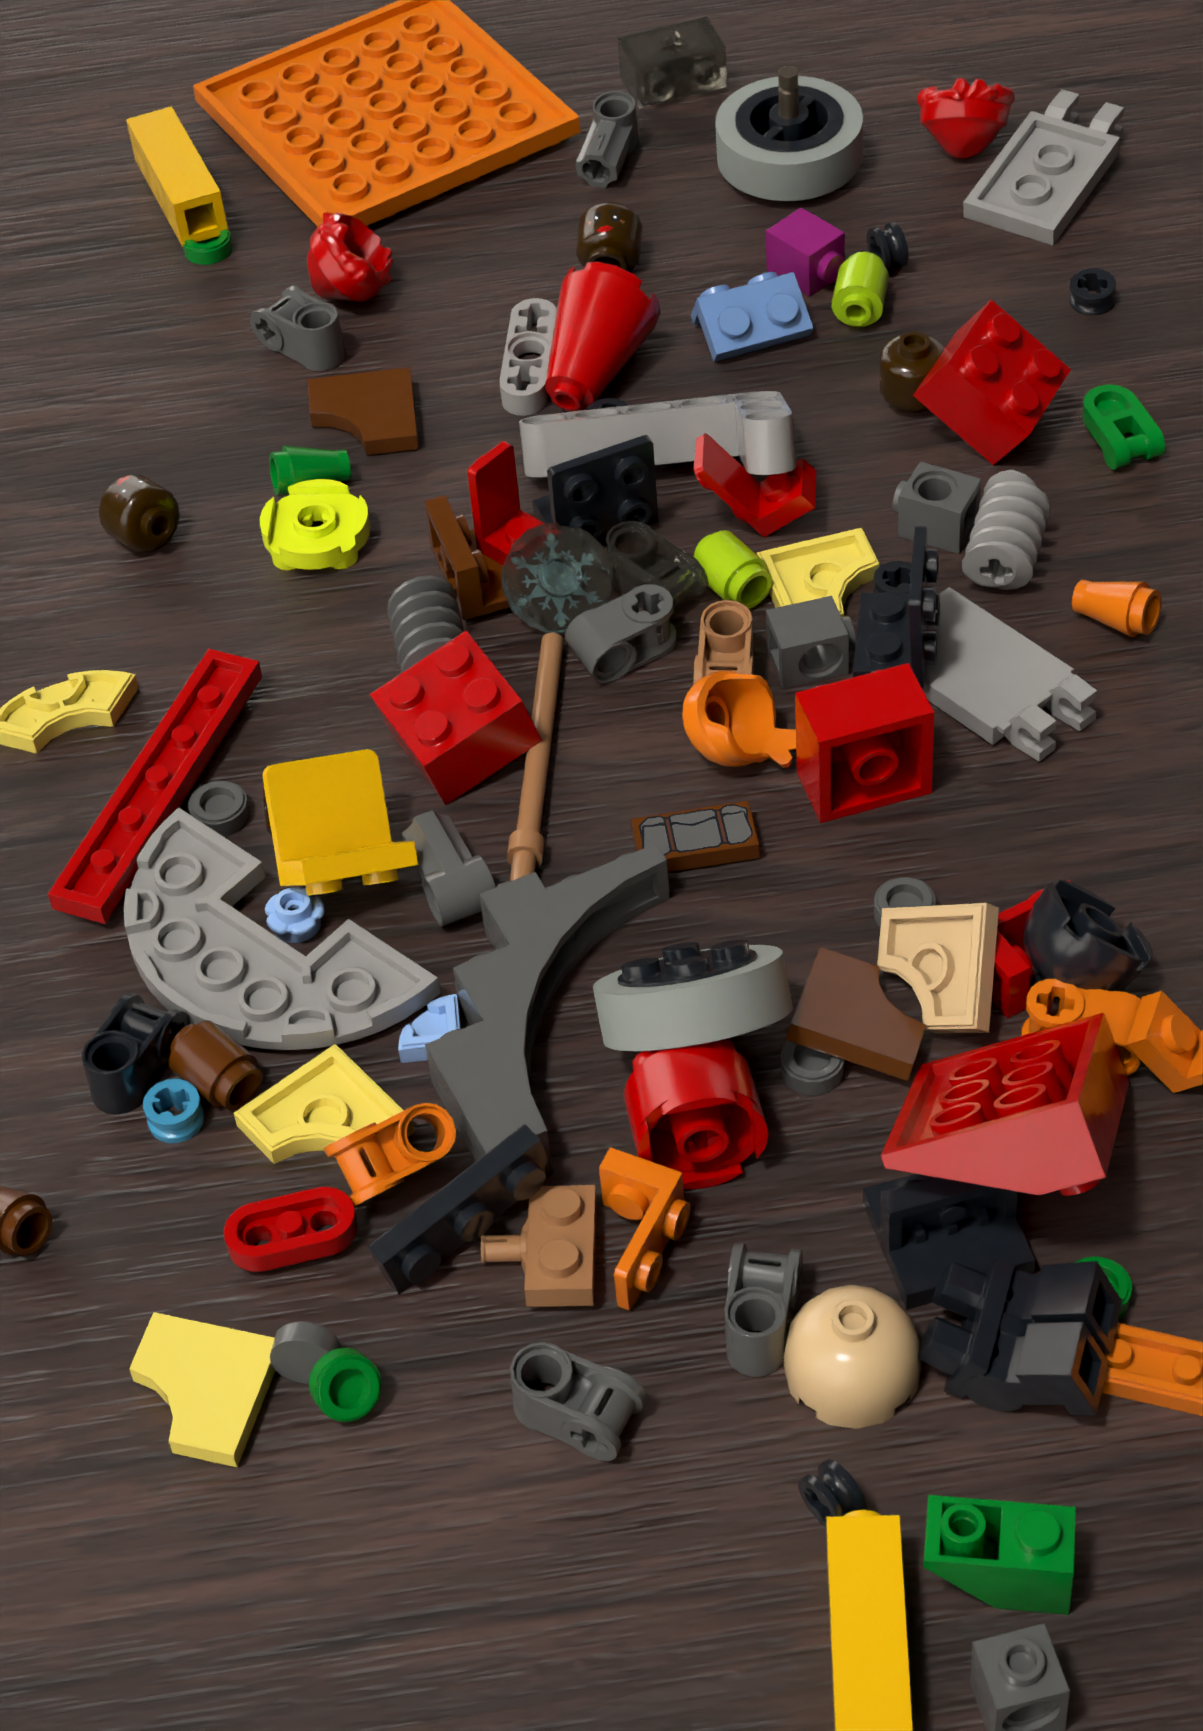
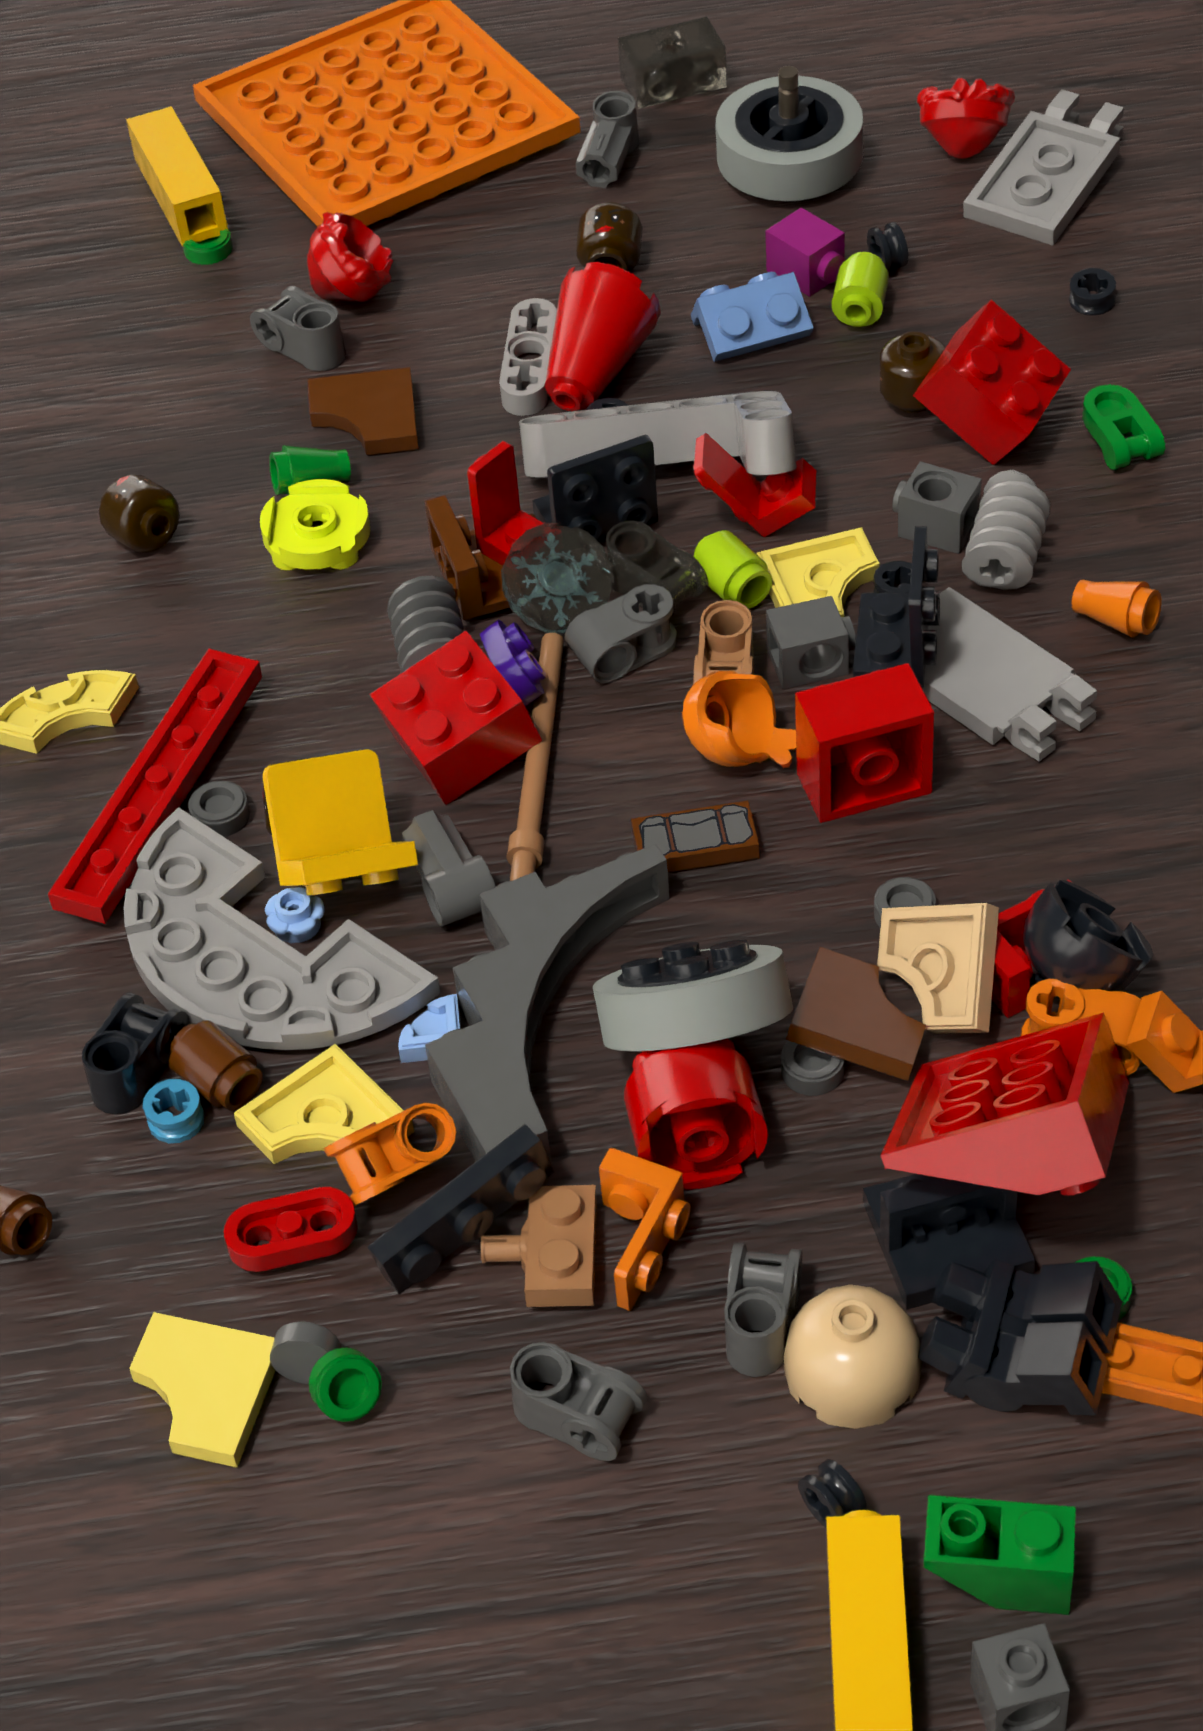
(510, 654): none -> dark purple plate

